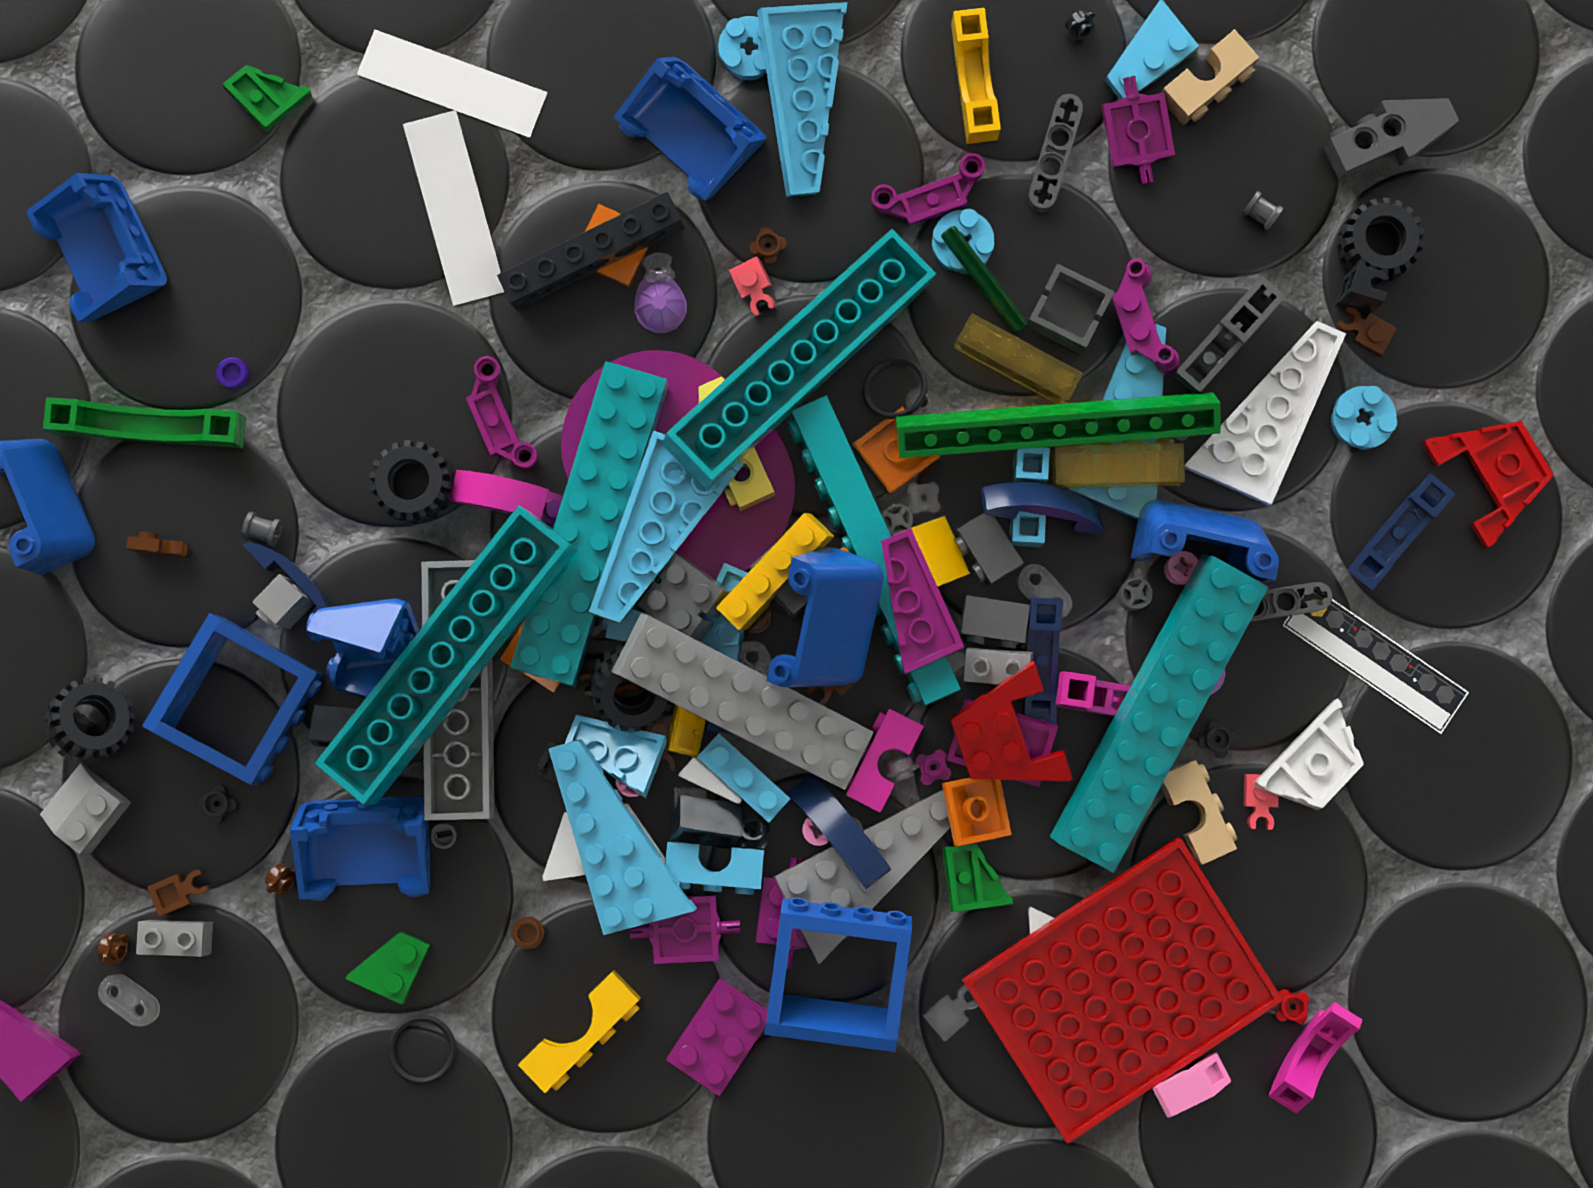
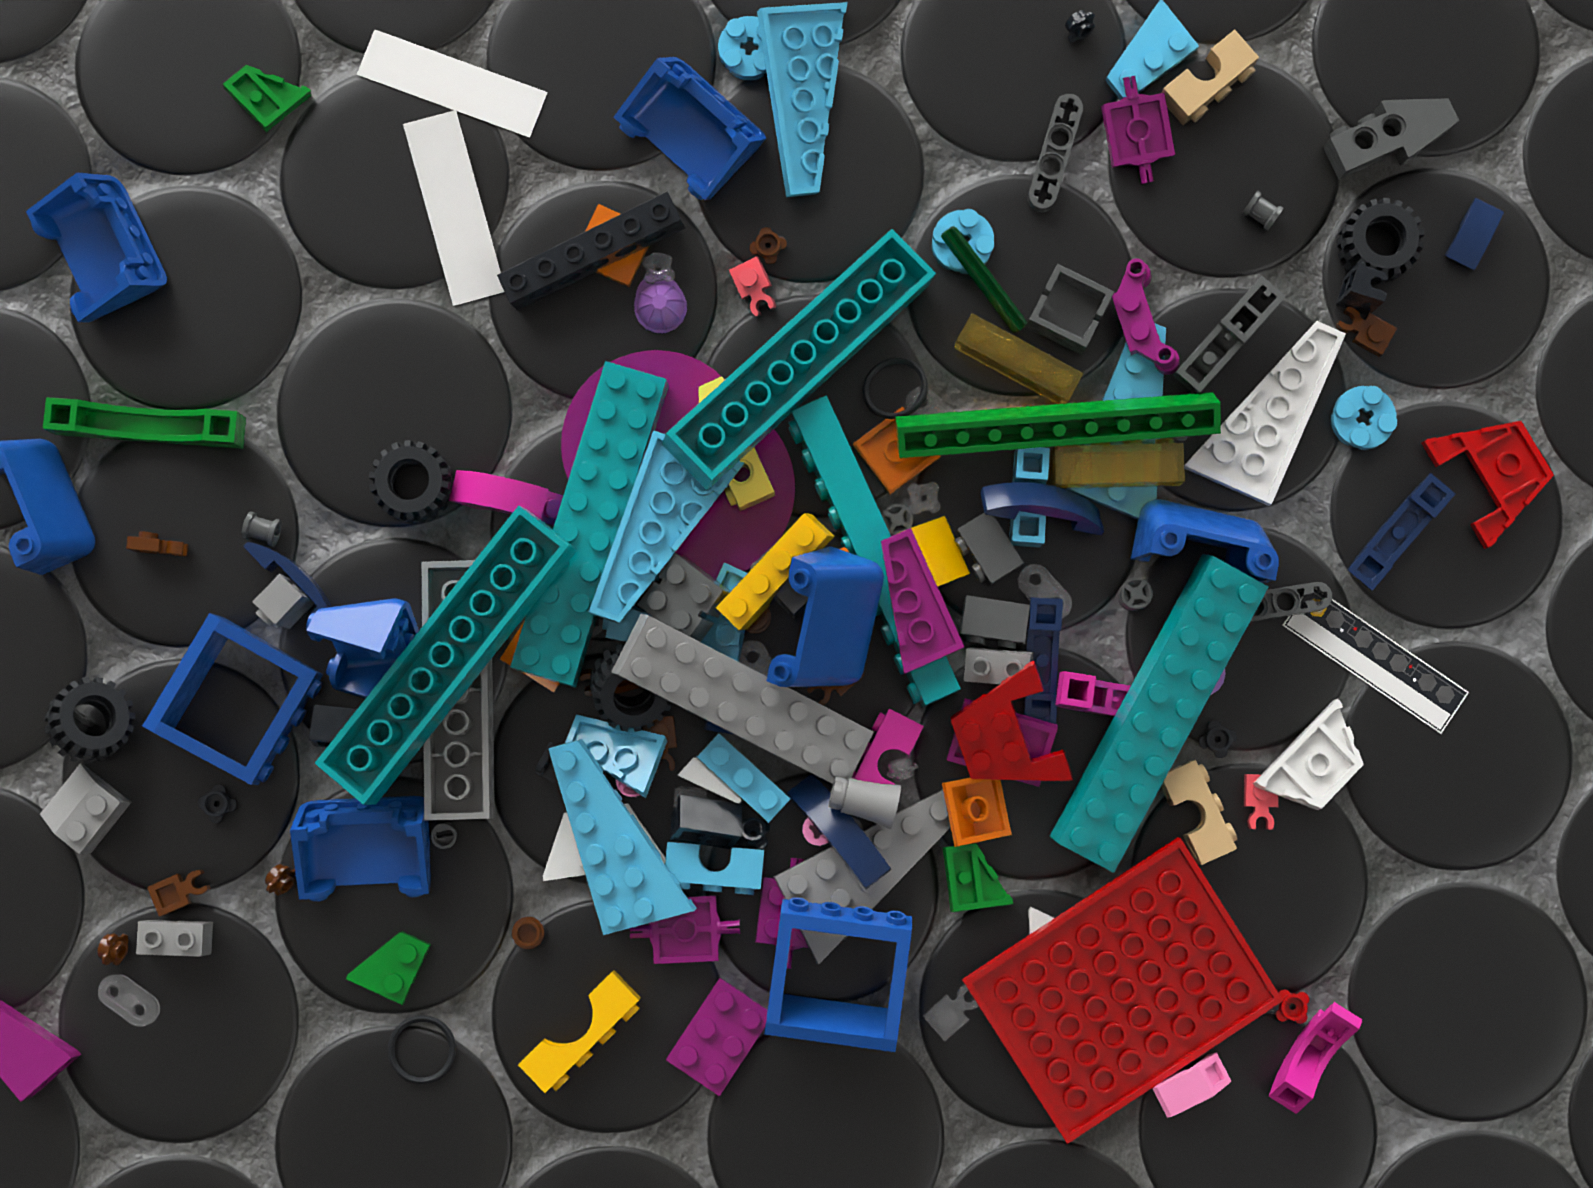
(232, 373): dark purple tile -> none
(493, 417): magenta plate -> none
(685, 733): yellow plate -> none
(866, 800): none -> light grey plant
(929, 775): magenta plate -> none
(931, 199): magenta plate -> none
(974, 77): yellow arch -> none
(1175, 570): bright pink wheel -> none
(1474, 233): none -> dark blue slope

